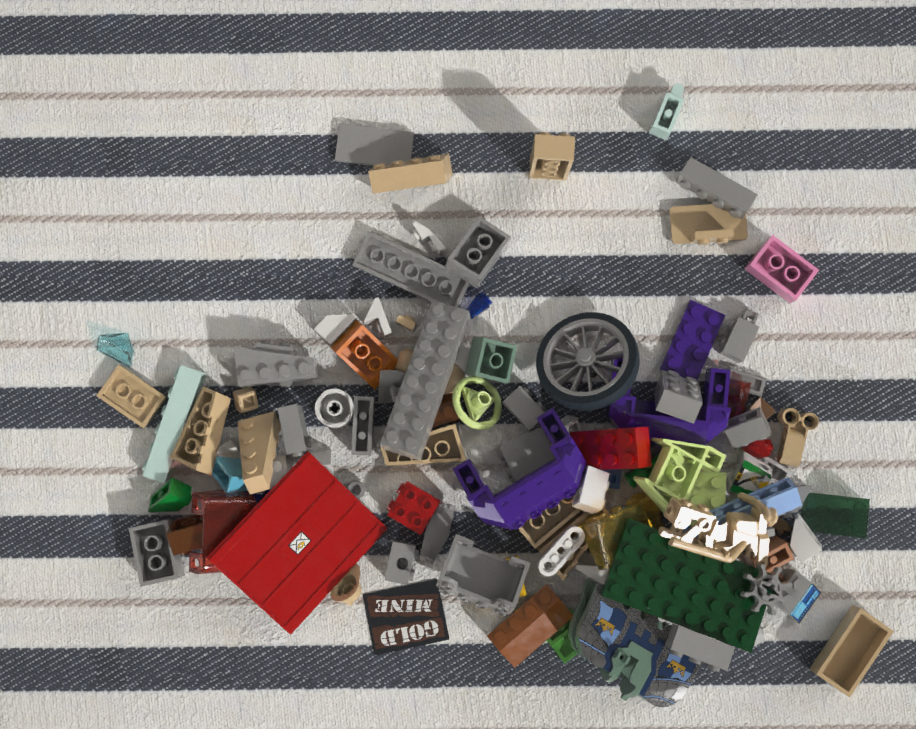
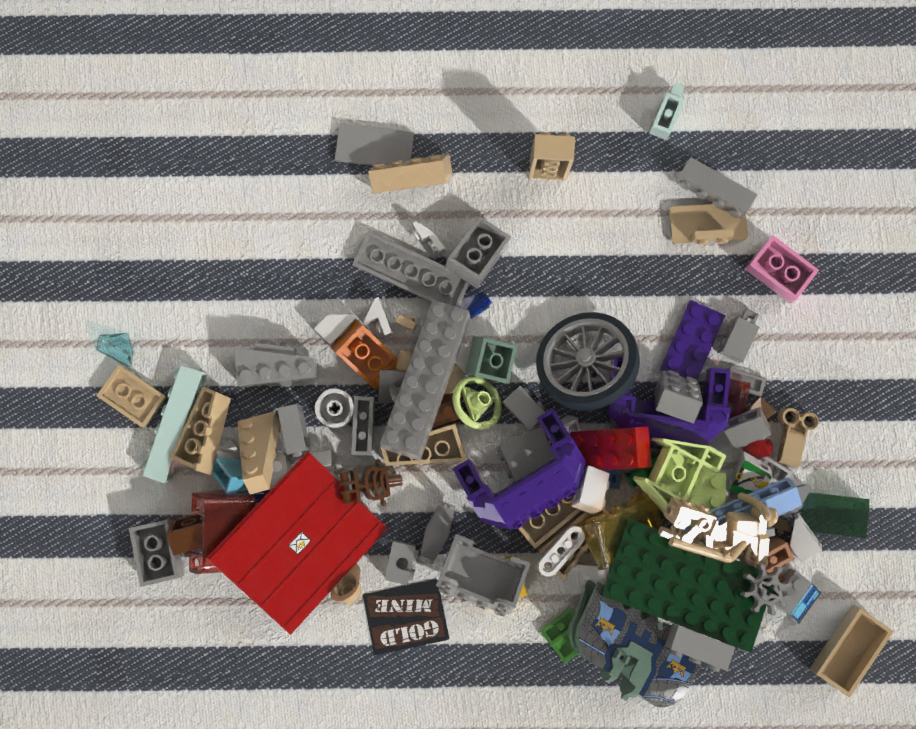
(170, 497): green slope -> none
(245, 399): tan slope -> none
(381, 481): none -> reddish brown torso
(413, 507): red brick -> none
(530, 626): dark orange slope -> none

